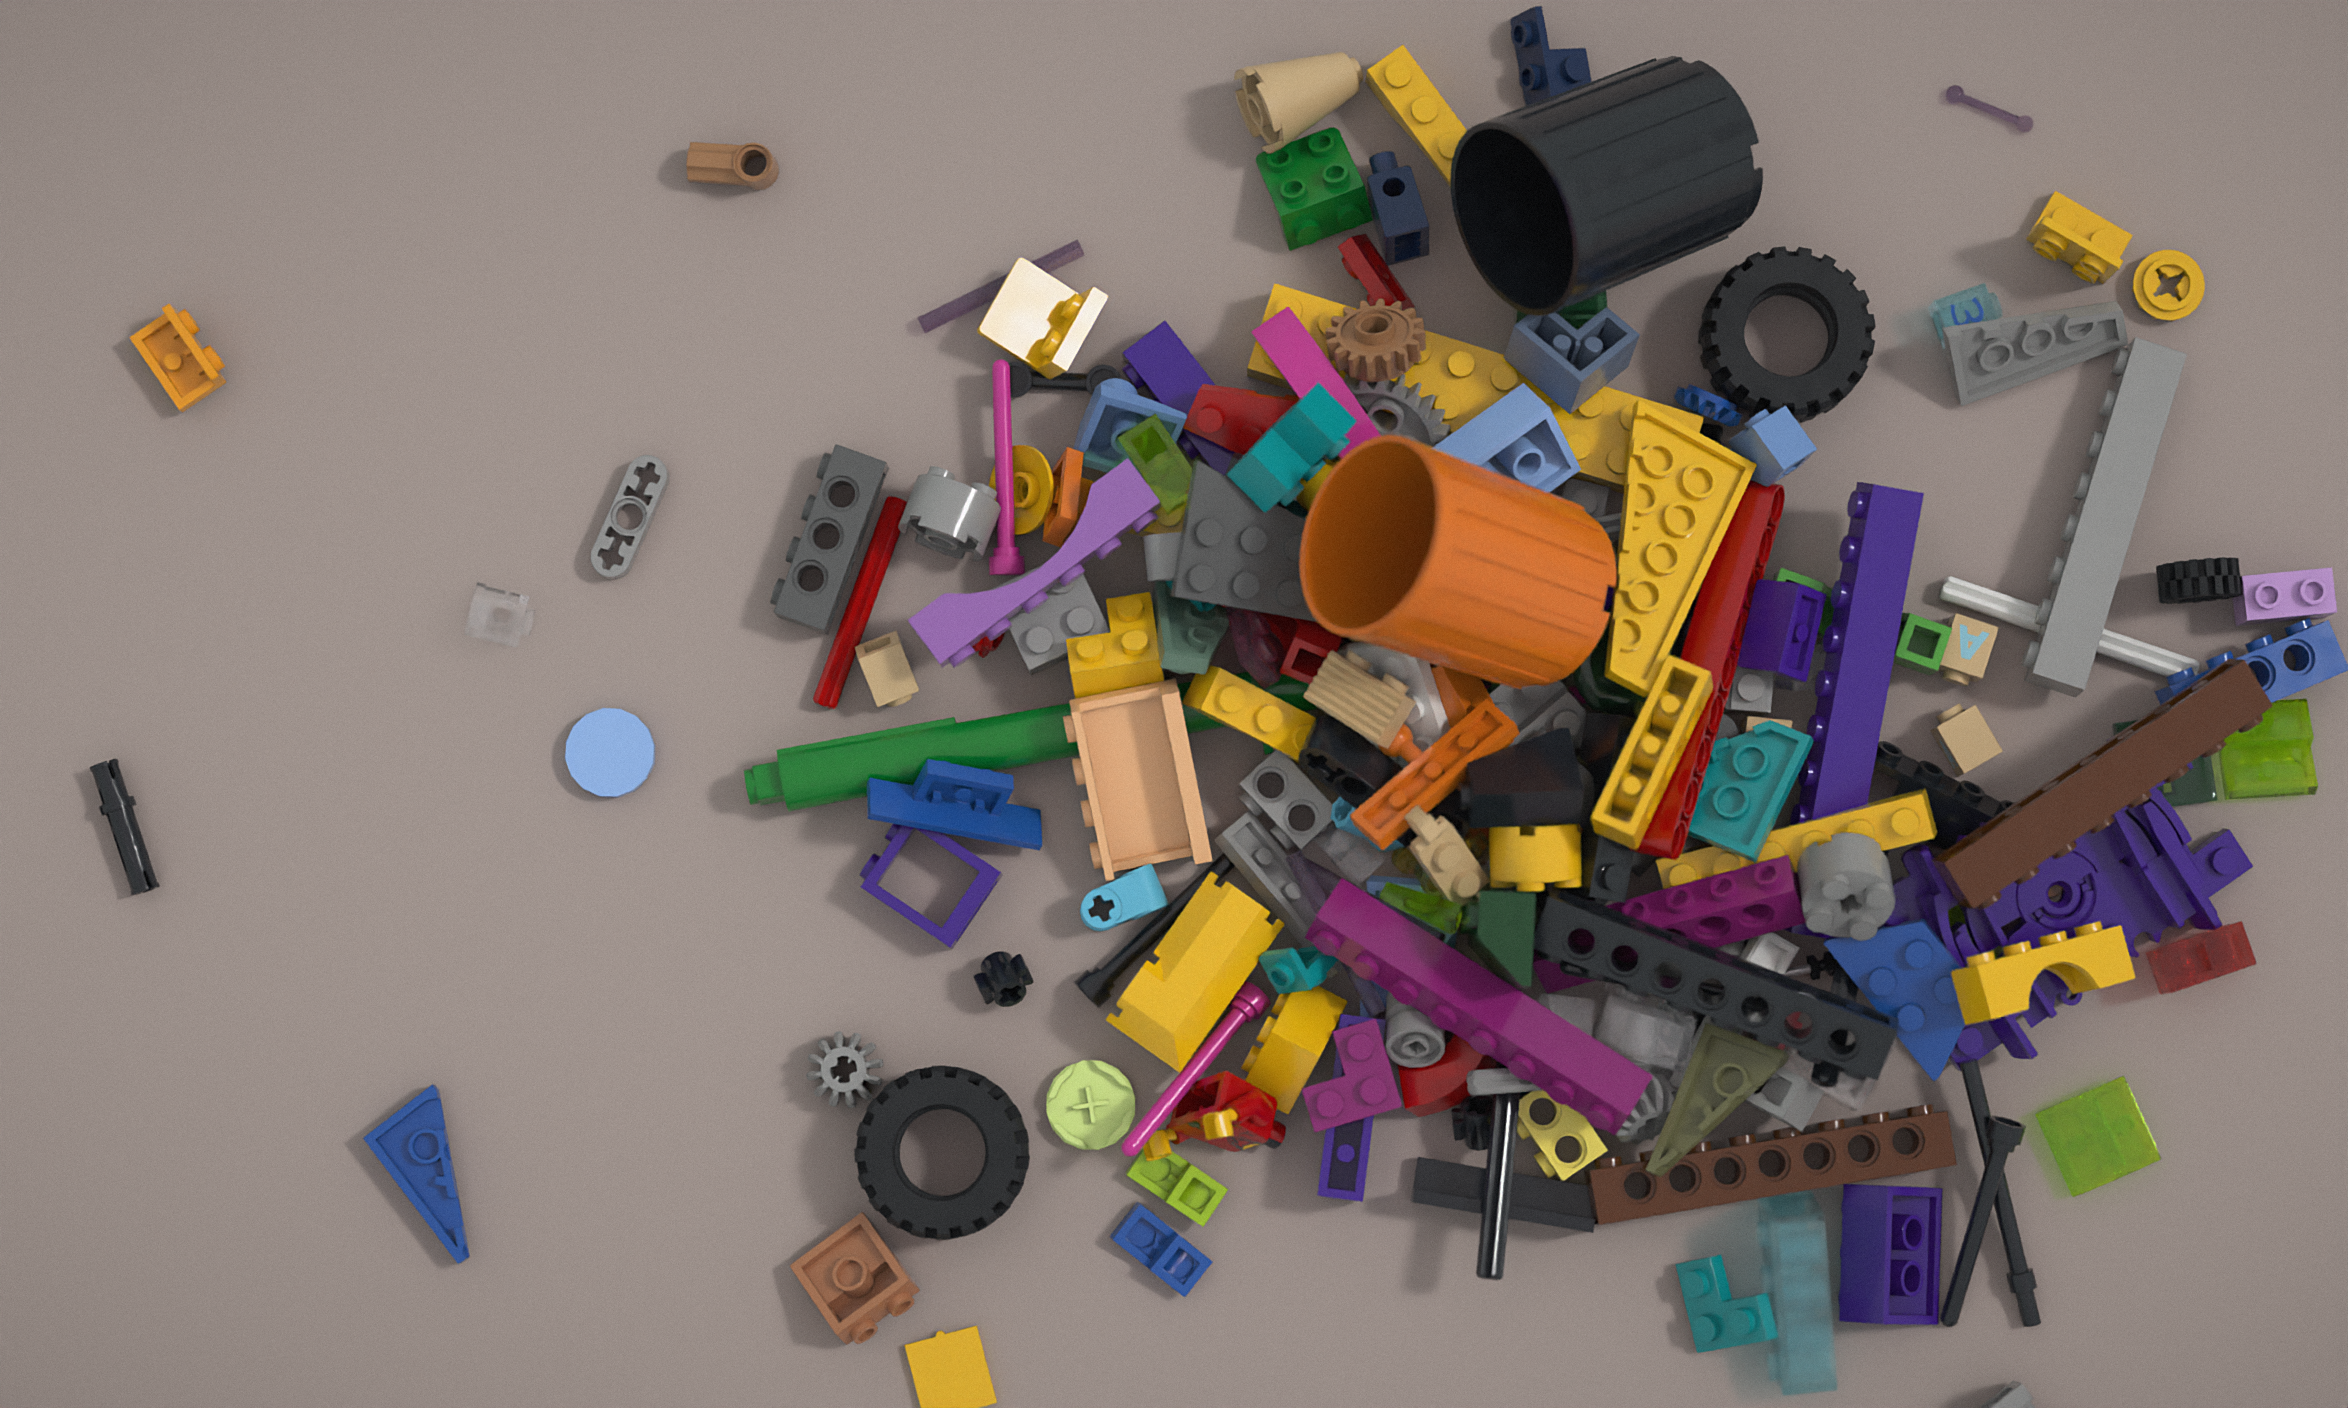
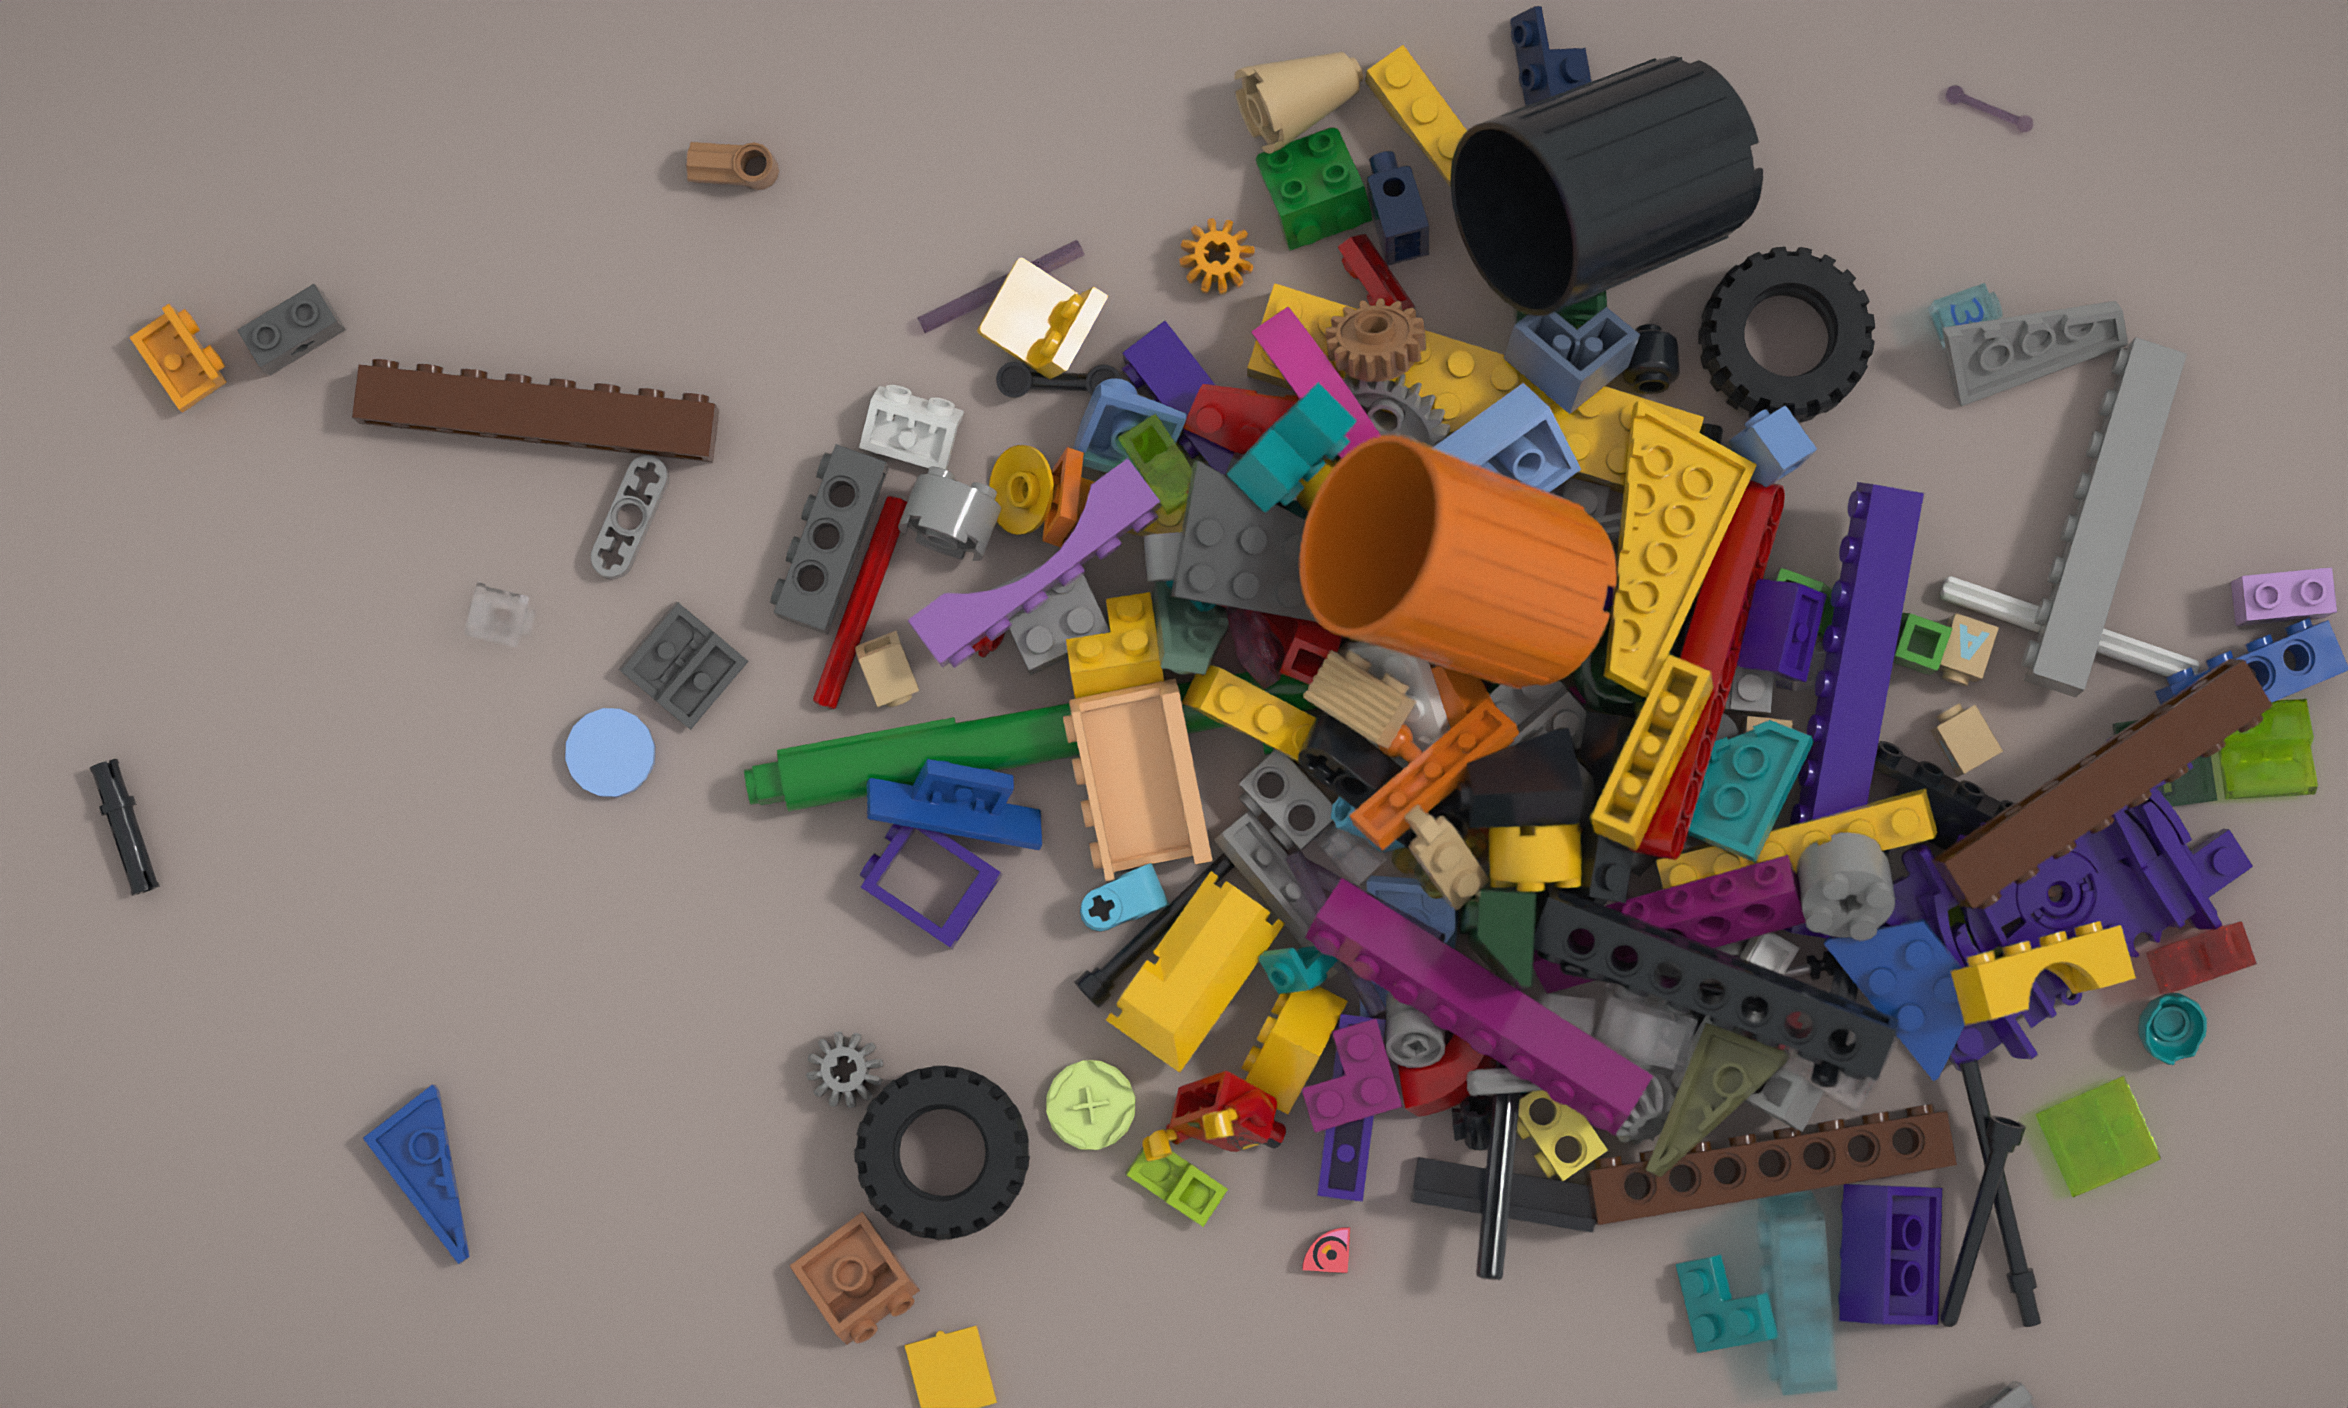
(291, 329): none -> dark grey brick
(536, 412): none -> reddish brown brick
(683, 665): none -> dark grey slope
(911, 427): none -> white bracket
(1003, 979): black gear -> none
(1006, 556): dark pink piece -> none
(1161, 1249): blue slope -> none
(1215, 271): none -> light orange gear
(1245, 1006): dark pink piece -> none
(1329, 1252): none -> tile
(1431, 909): clear neon green tile -> none
(1653, 361): none -> black head
(1708, 405): blue gear -> none
(2079, 238): yellow bracket -> none
(2172, 1027): none -> teal hair
(2188, 290): yellow gear -> none
(2198, 580): black tyre -> none

